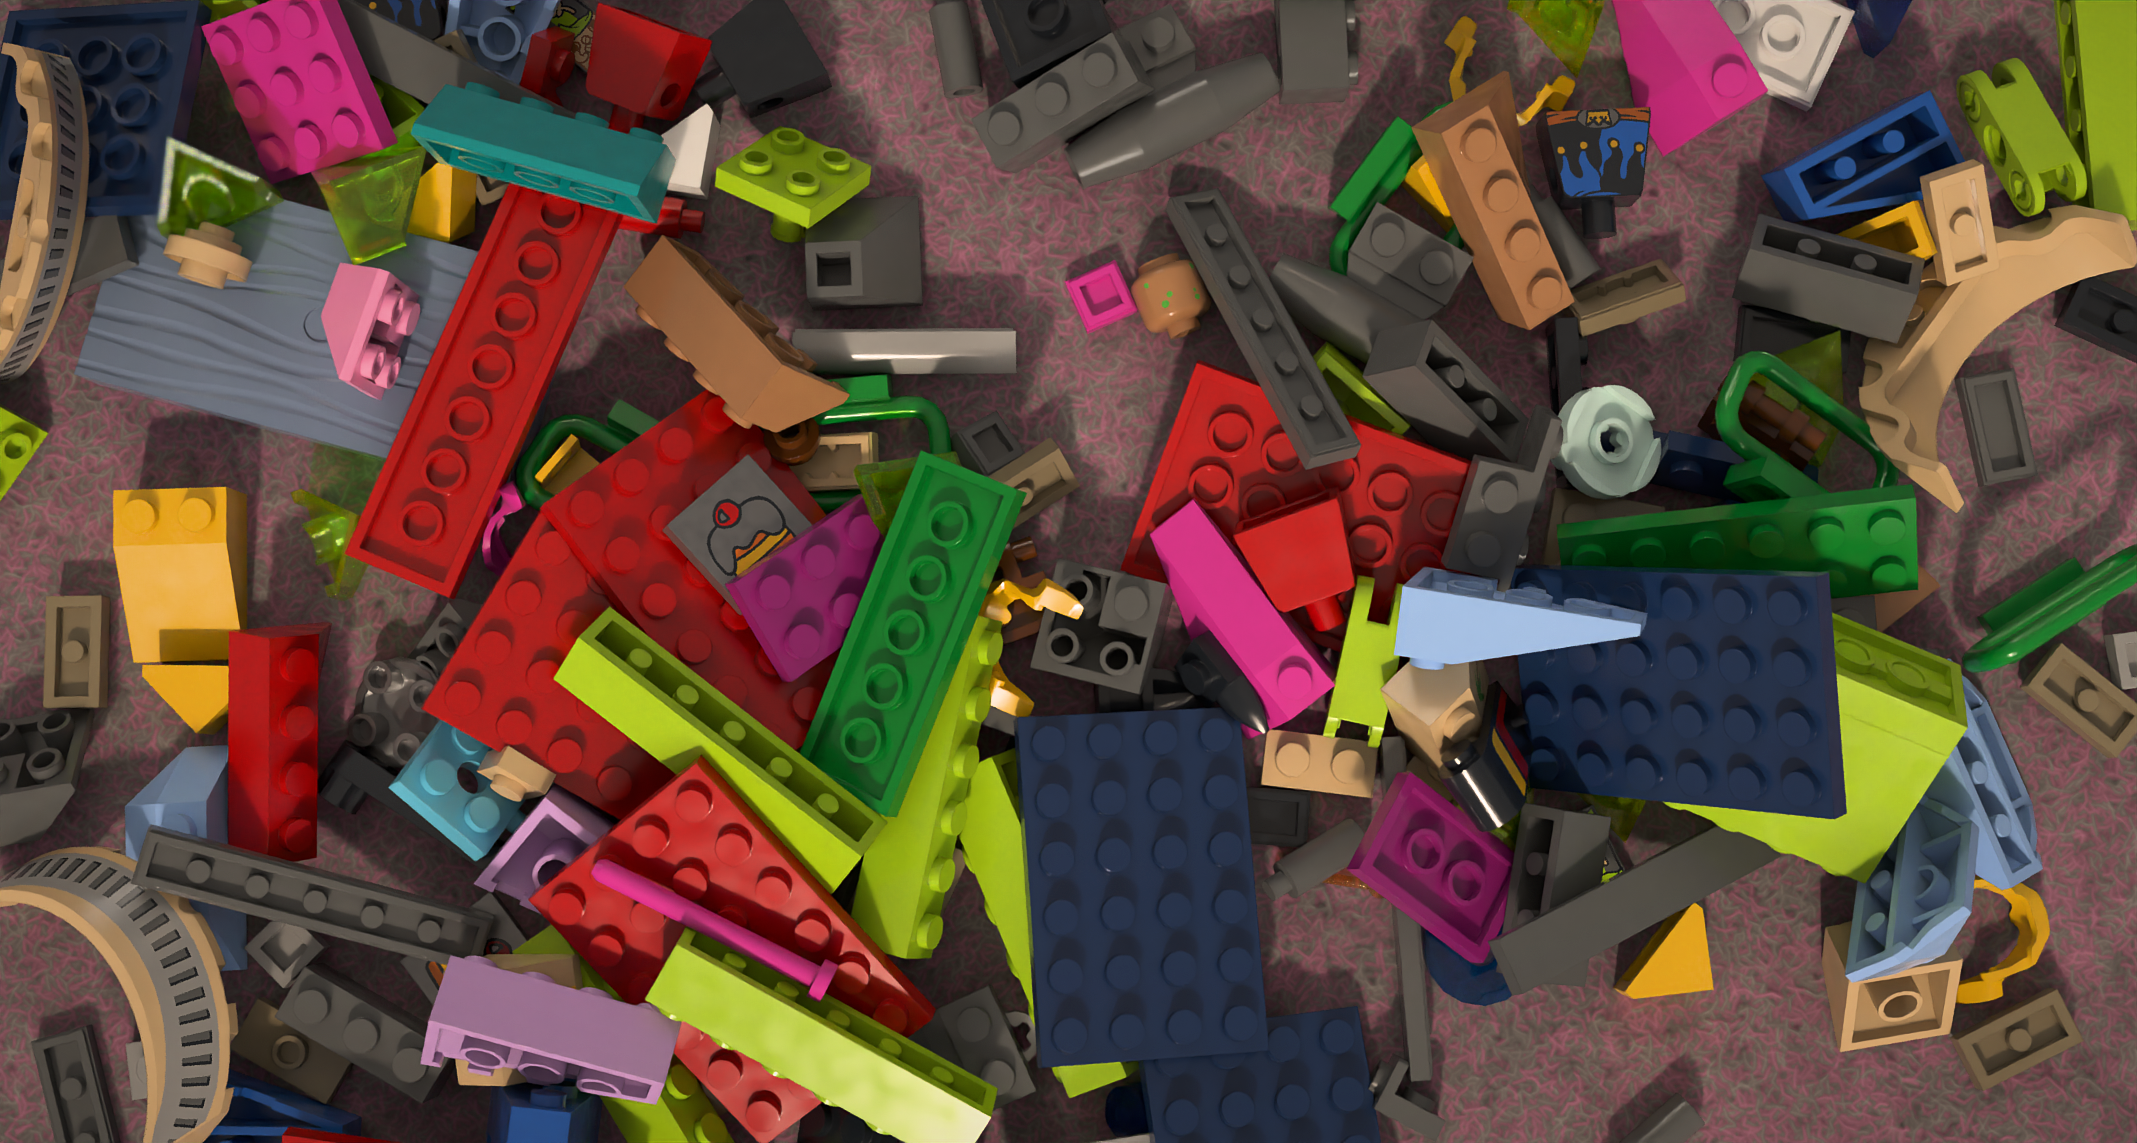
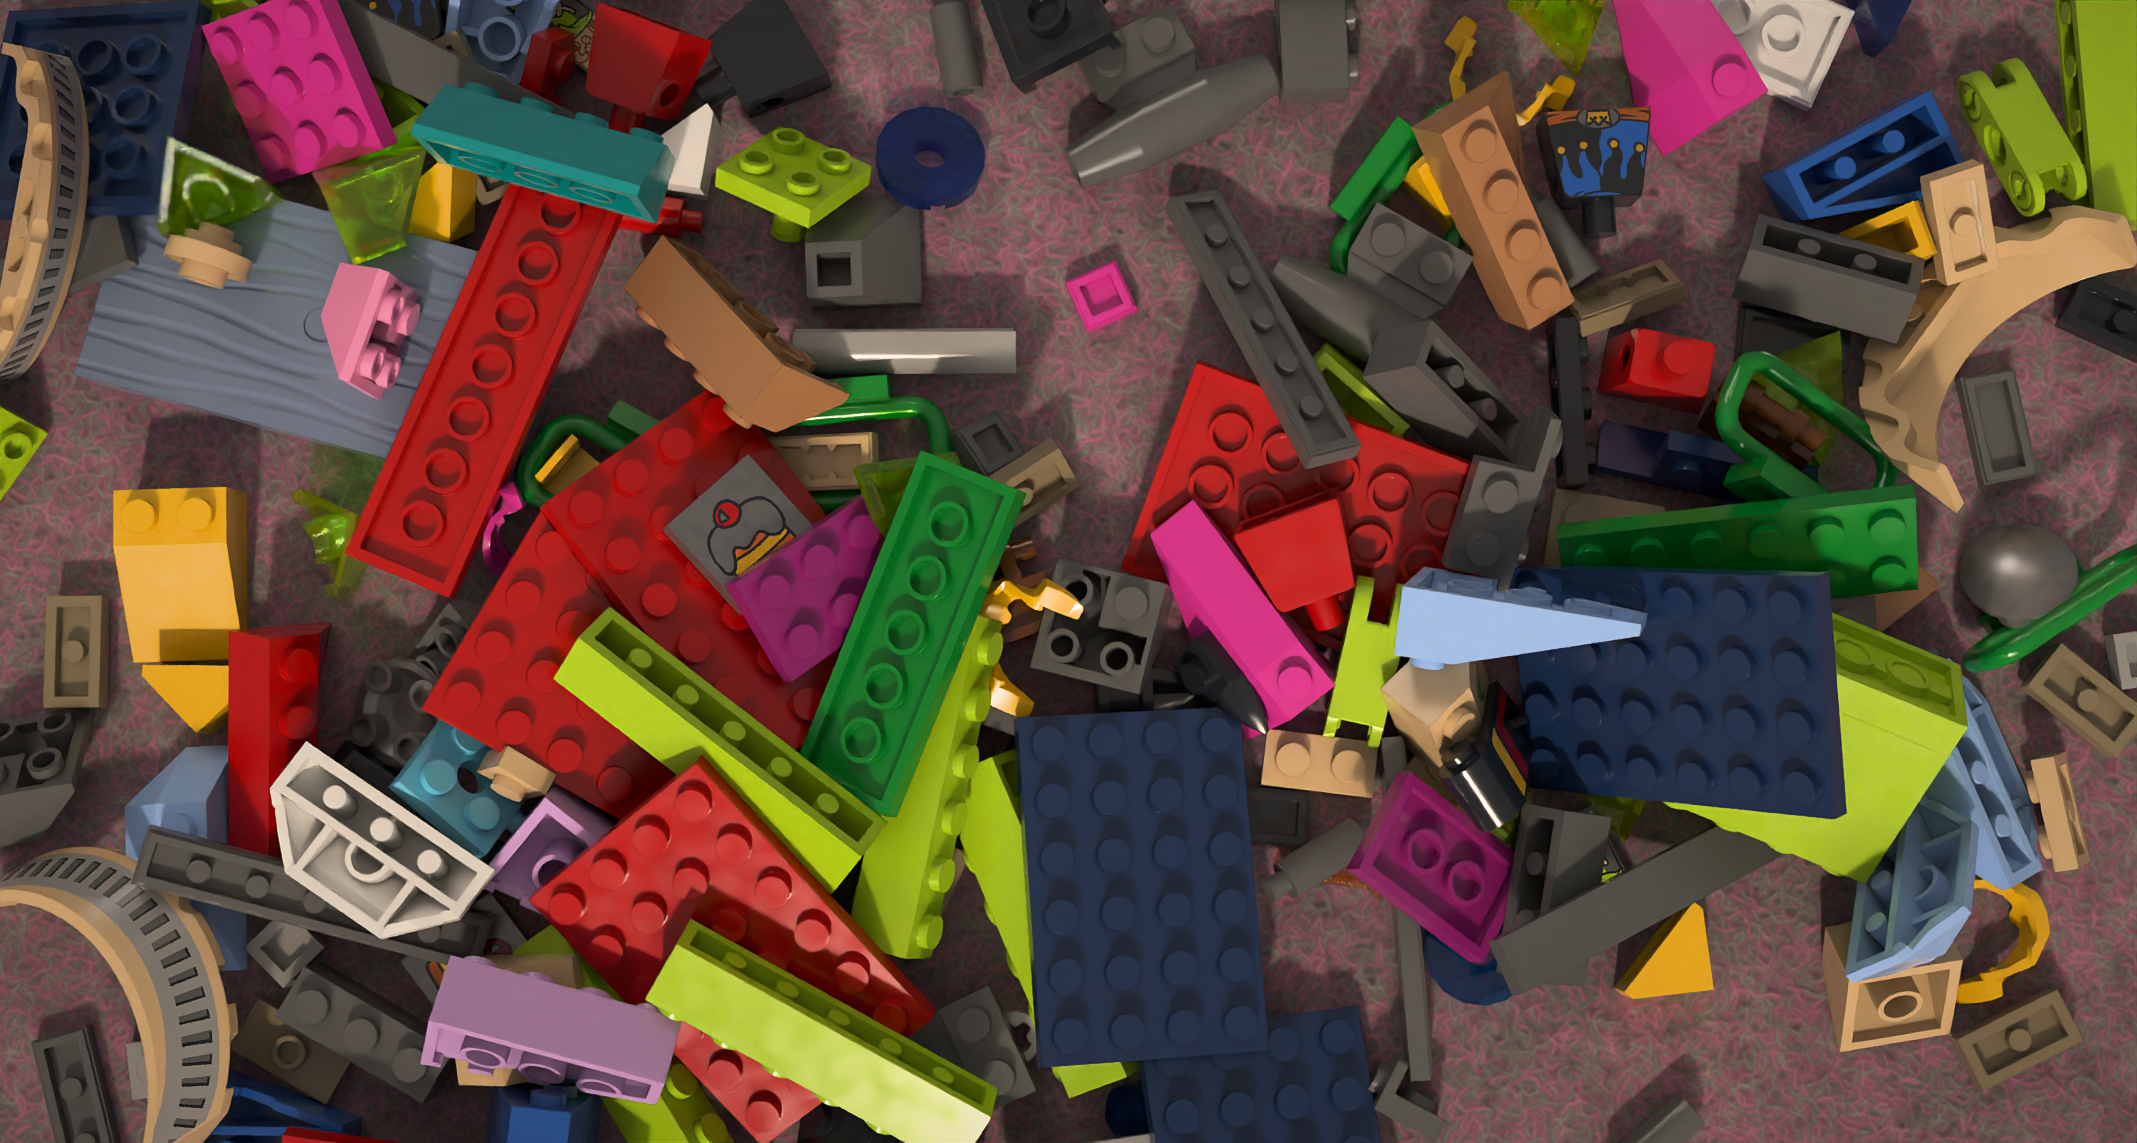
(369, 851): none -> white wedge
(717, 927): dark pink bar -> none
(794, 450): reddish brown plate -> none
(934, 131): none -> clear blue tile
(1063, 103): dark grey brick -> none
(1171, 296): medium nougat head -> none
(1581, 453): light aqua plate -> none
(1660, 369): none -> red torso
(2018, 573): none -> flat silver dish
(2063, 832): none -> tan plate

